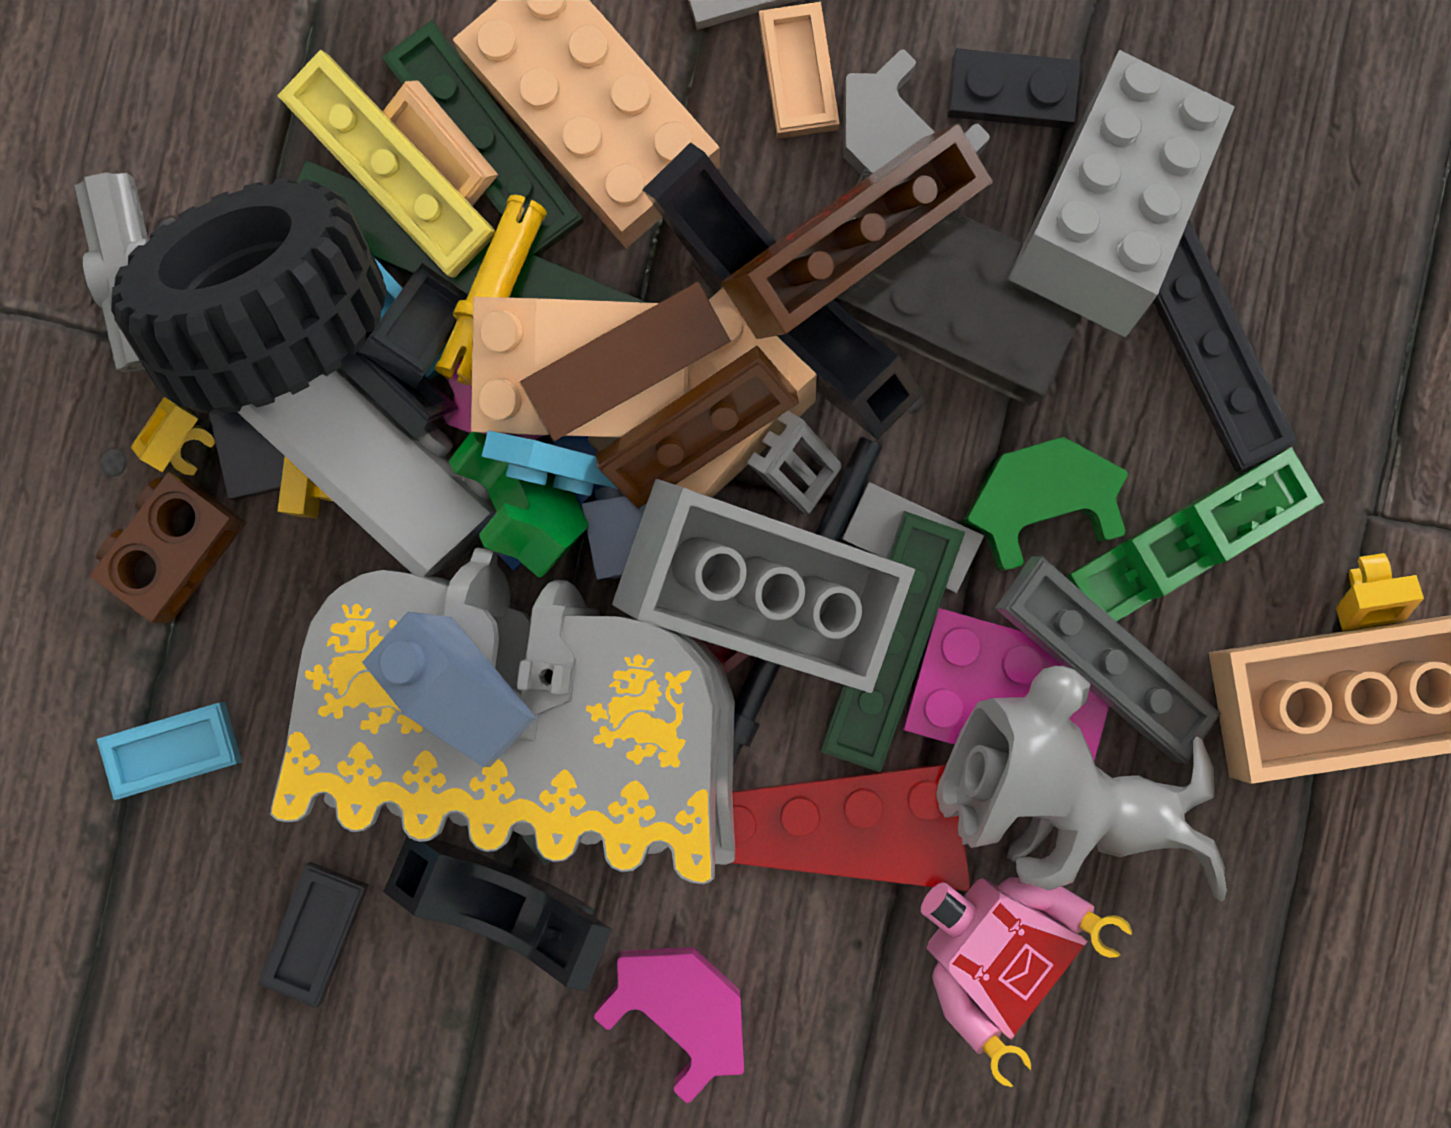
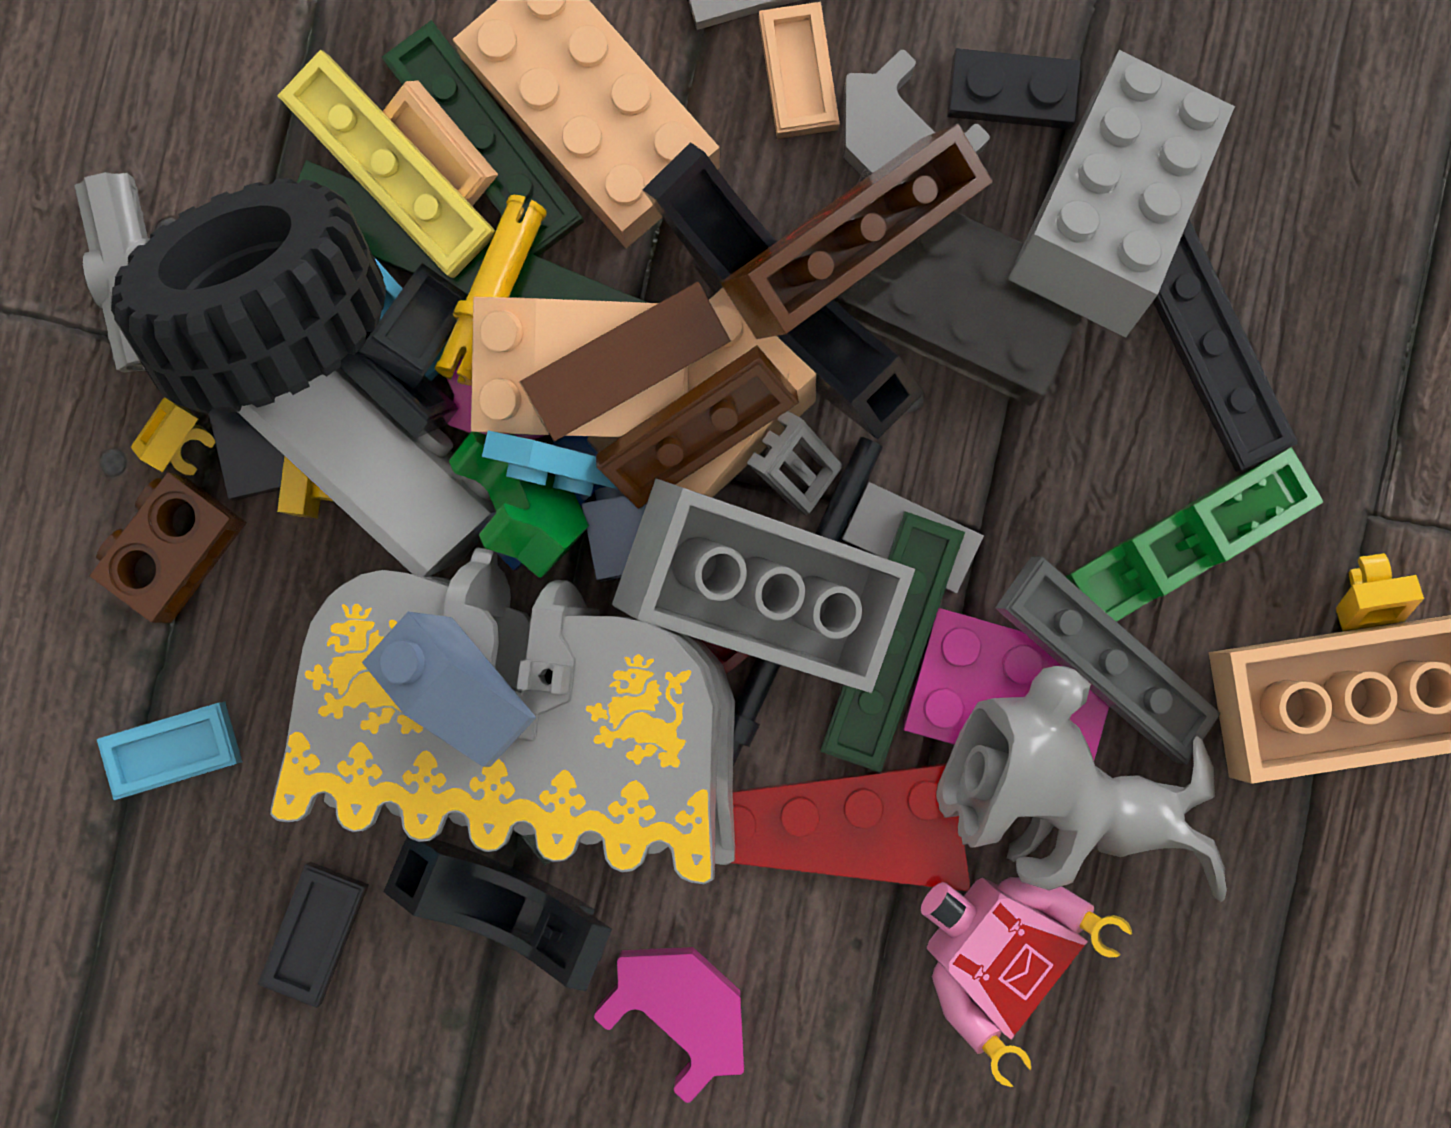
(1042, 485): green piece -> none

